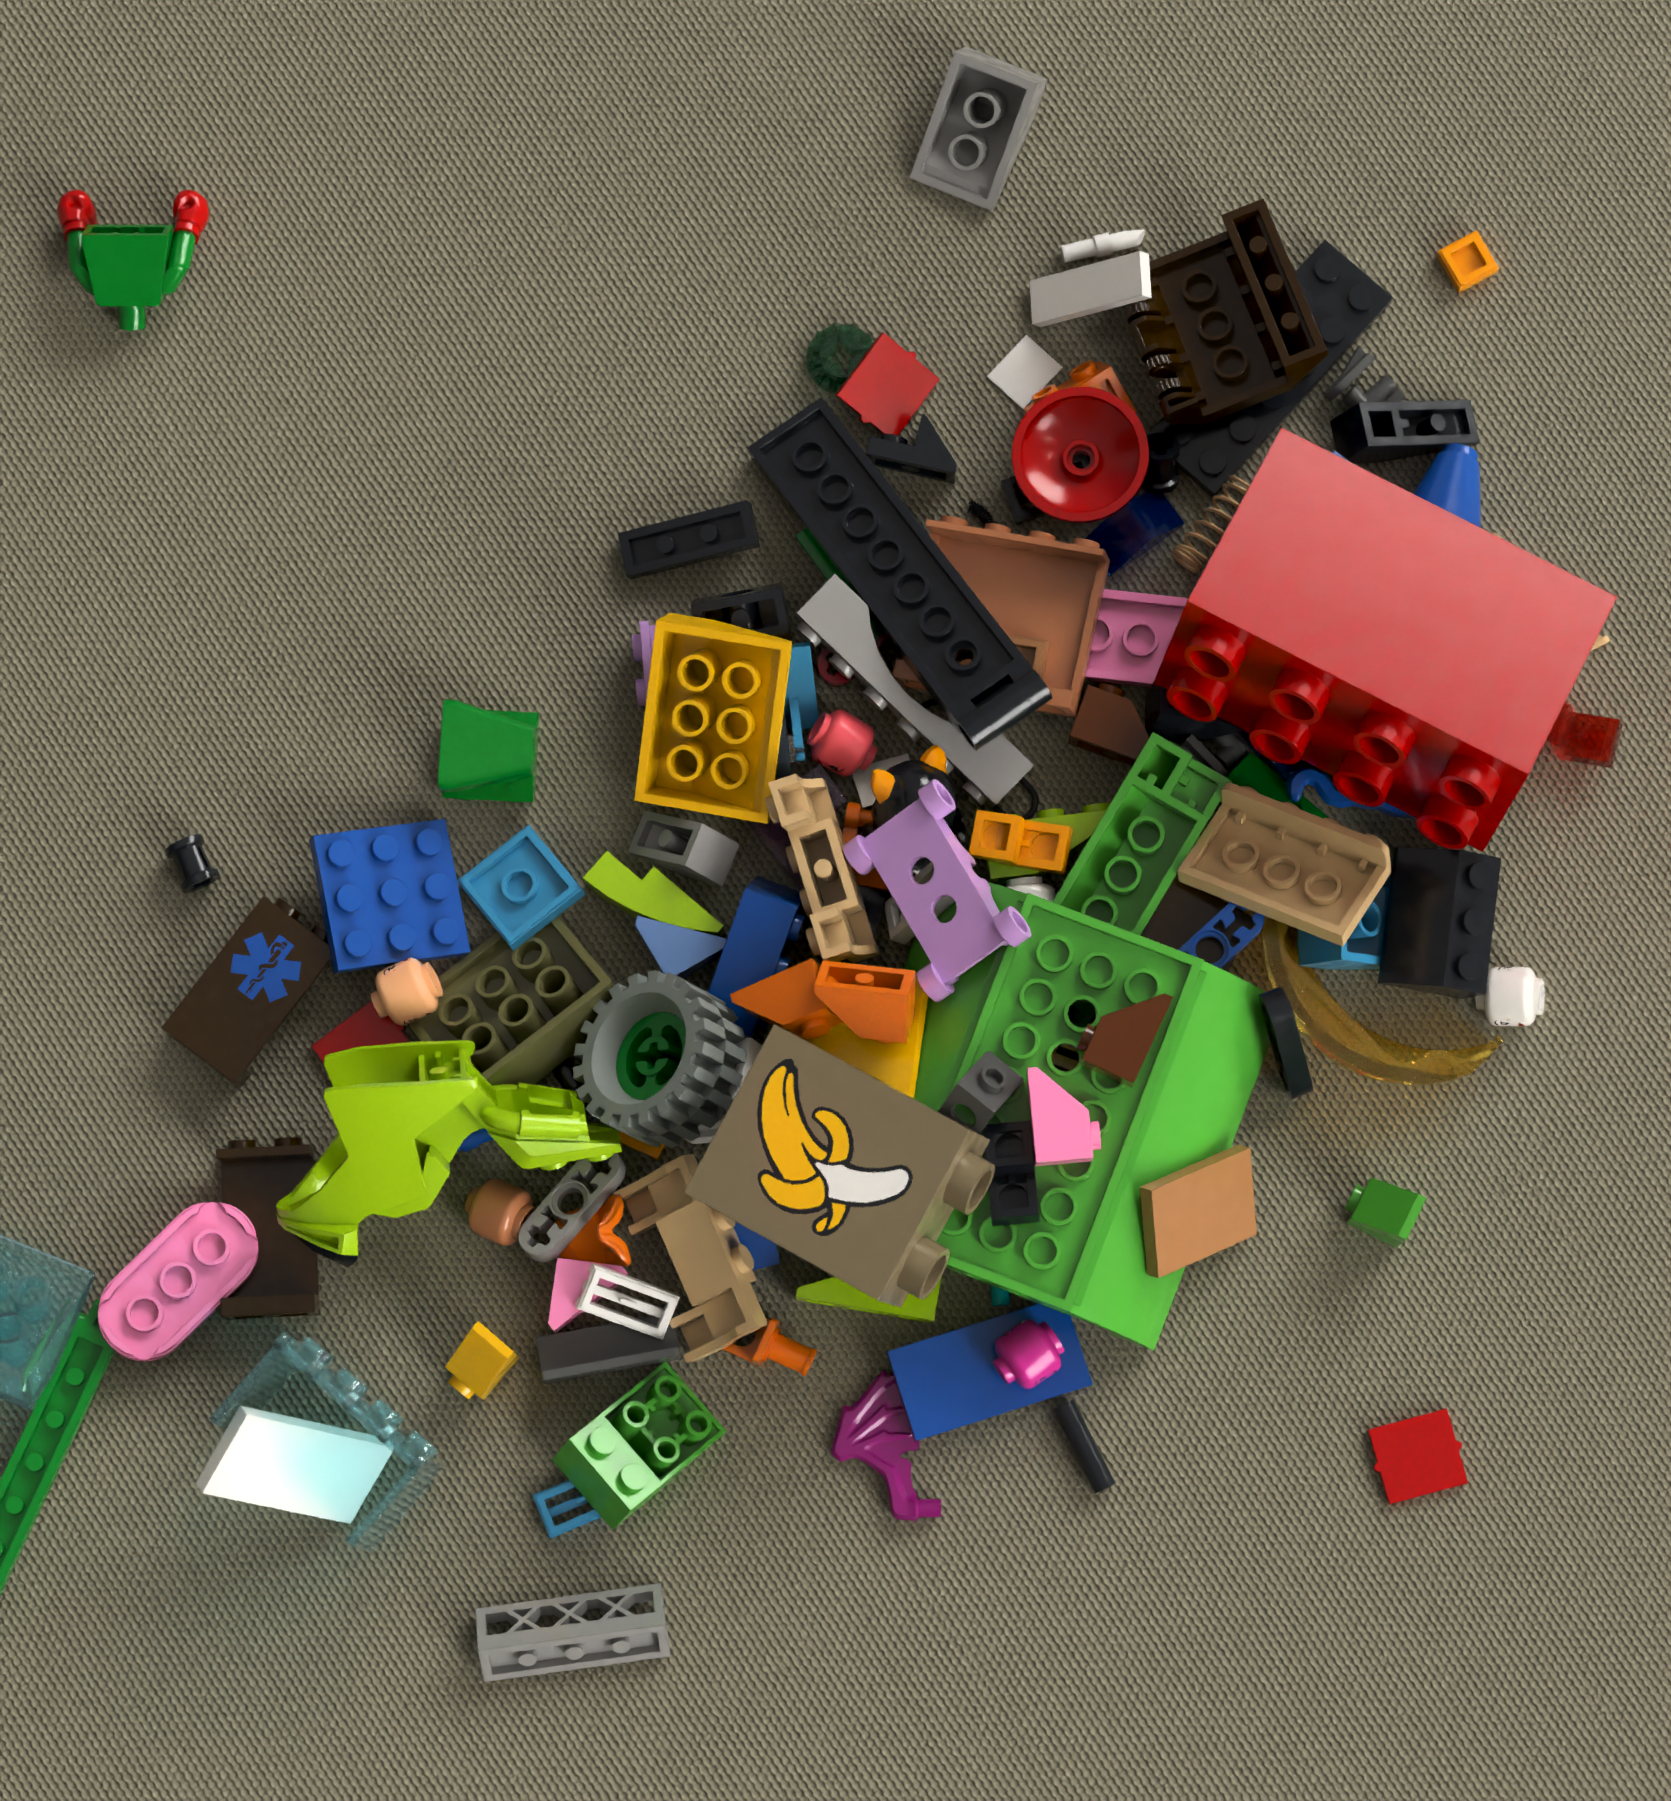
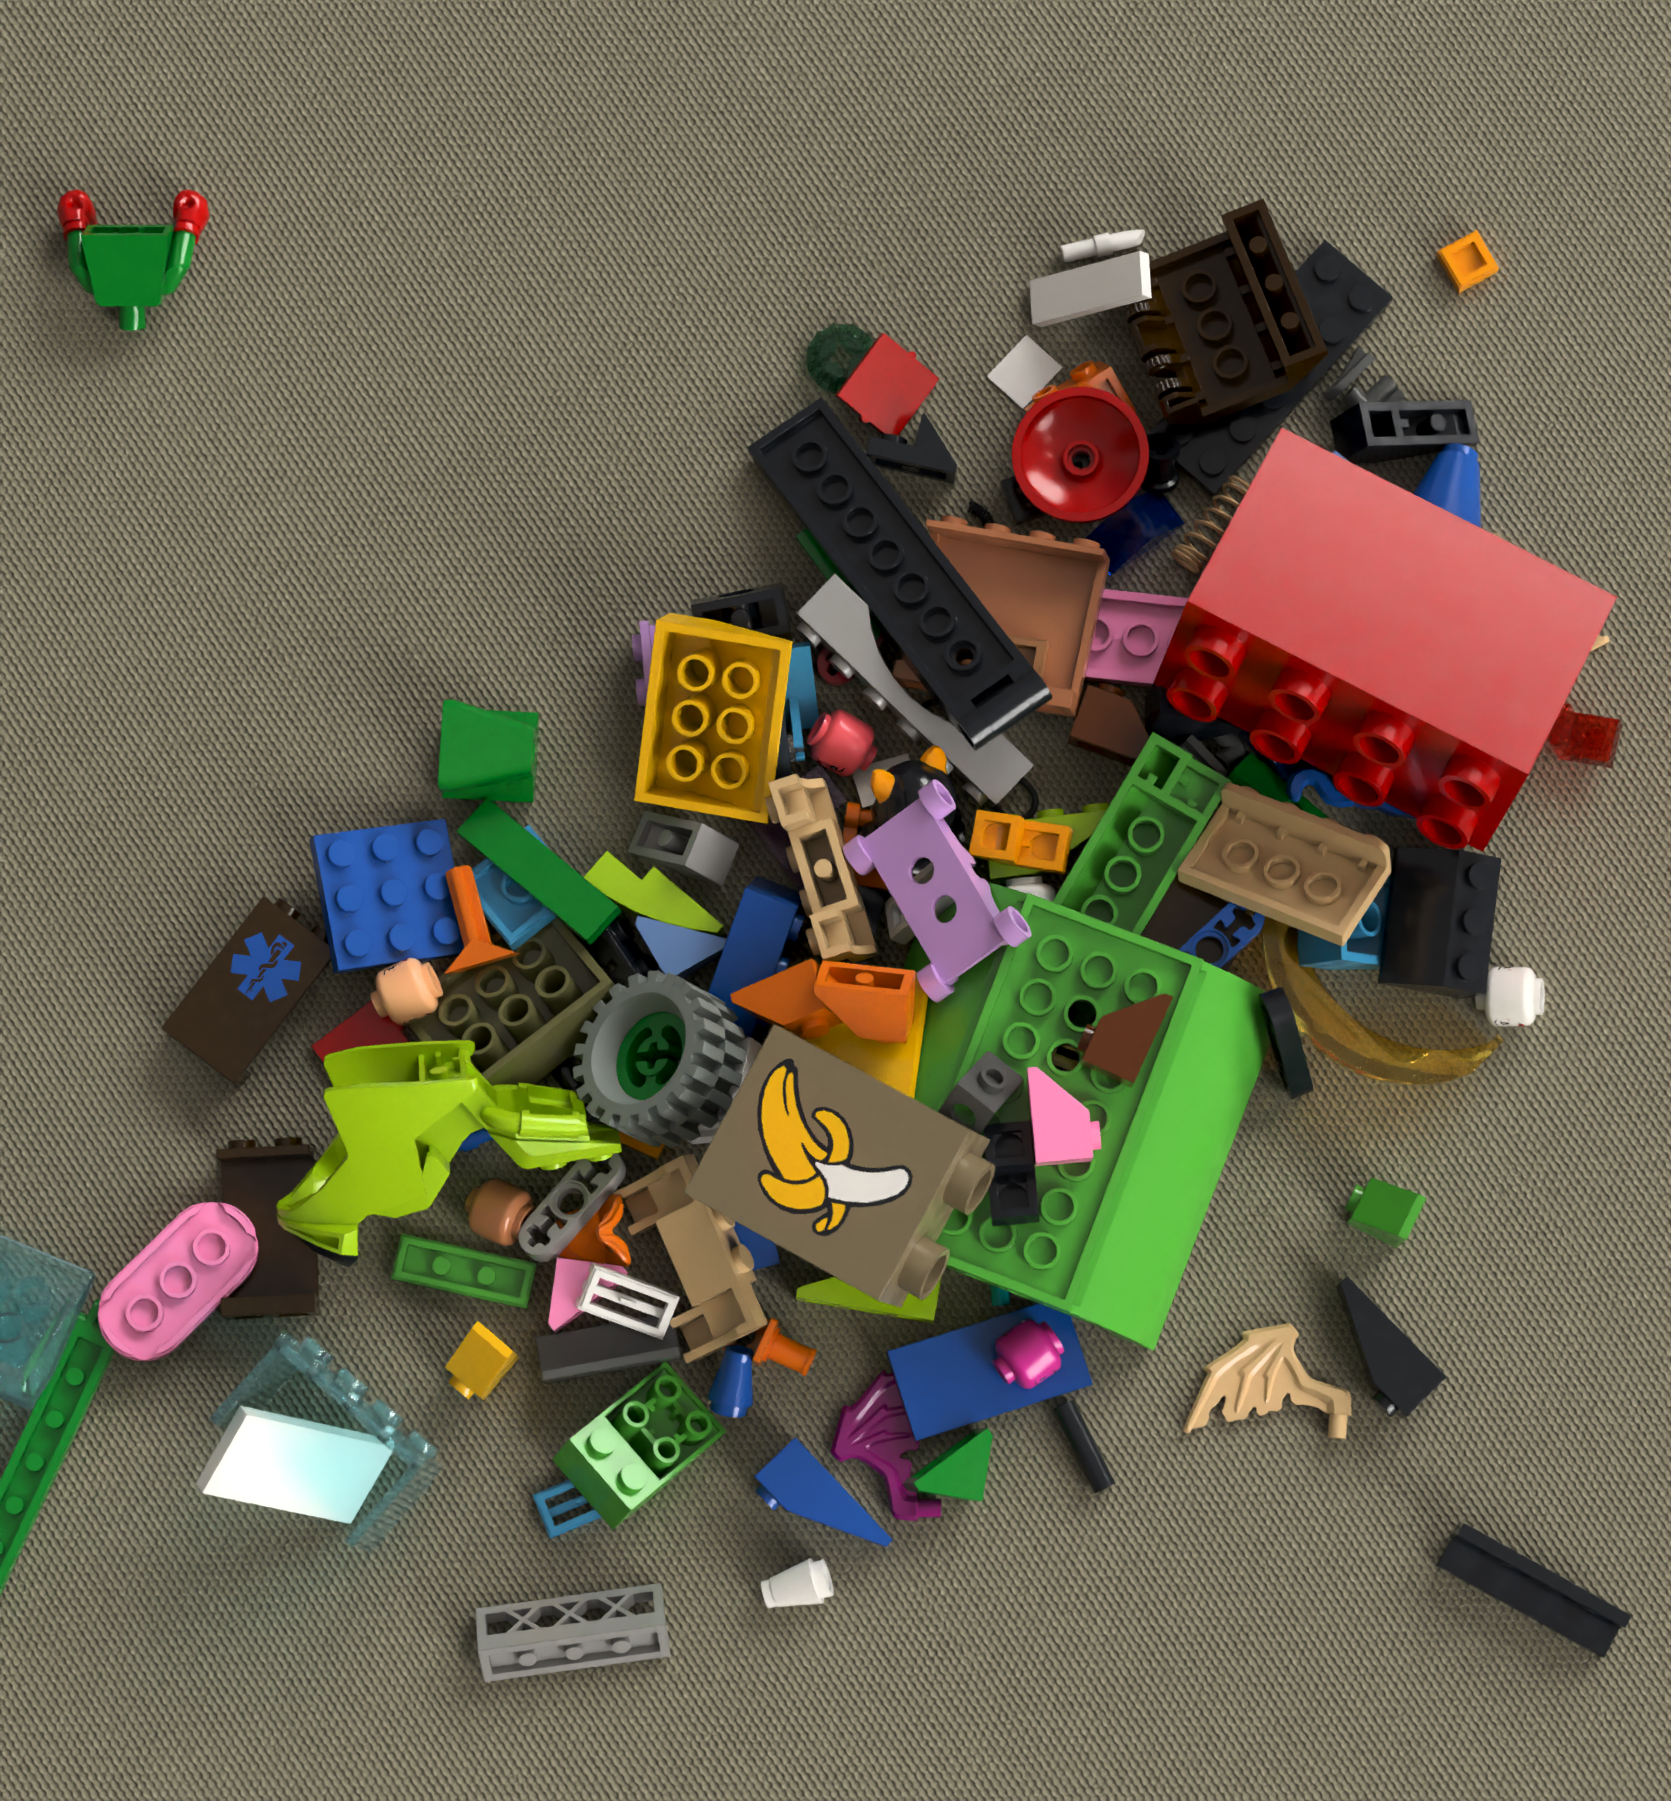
(192, 863): black bush -> none
(464, 1271): none -> bright green tile
(472, 924): none -> orange piece
(538, 871): none -> green tile
(619, 945): none -> black hinge
(688, 539): black hinge -> none
(733, 1386): none -> blue cone
(799, 1585): none -> white cone
(811, 1492): none -> blue slope
(957, 1471): none -> green slope
(977, 127): light grey slope -> none
(1198, 1211): medium nougat tile -> none
(1259, 1376): none -> tan animal
(1390, 1360): none -> black slope
(1417, 1456): red piece -> none
(1532, 1589): none -> black fence

